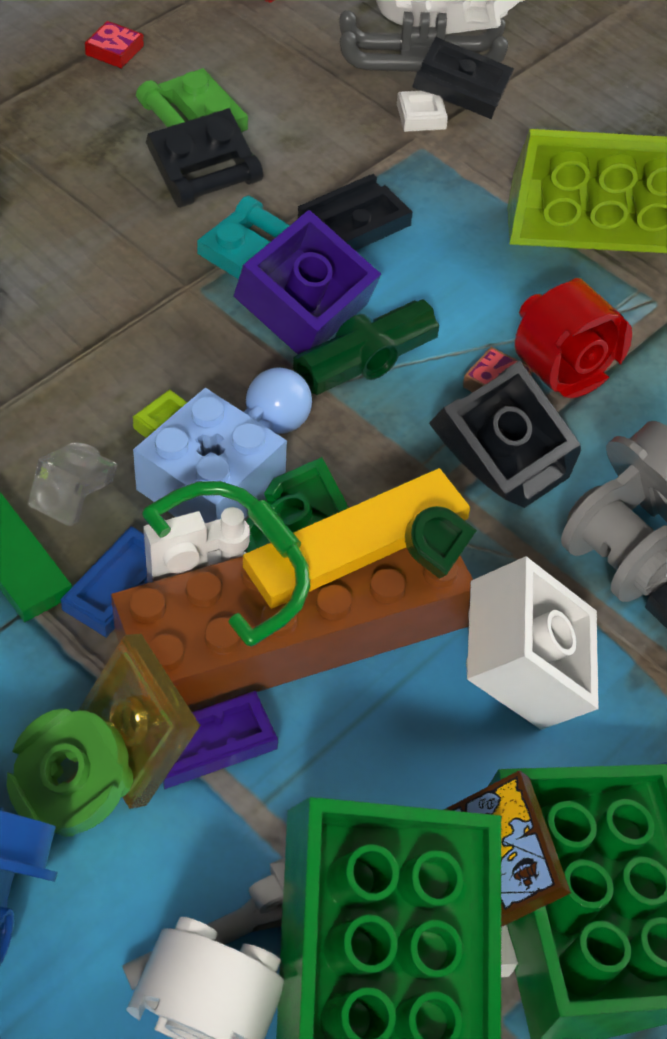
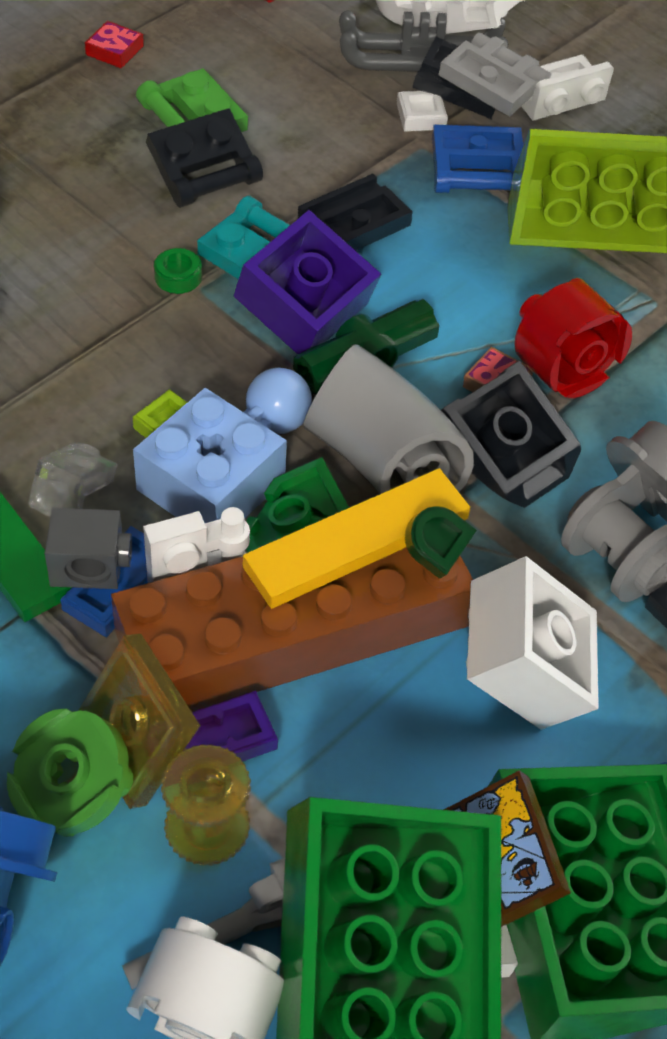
(86, 548): none -> dark grey brick
(177, 270): none -> green tile
(206, 814): none -> clear yellow hose
(269, 524): green piece -> none
(386, 425): none -> light grey brick
(474, 149): none -> blue plate
(493, 72): none -> light grey plate
(571, 86): none -> white bracket

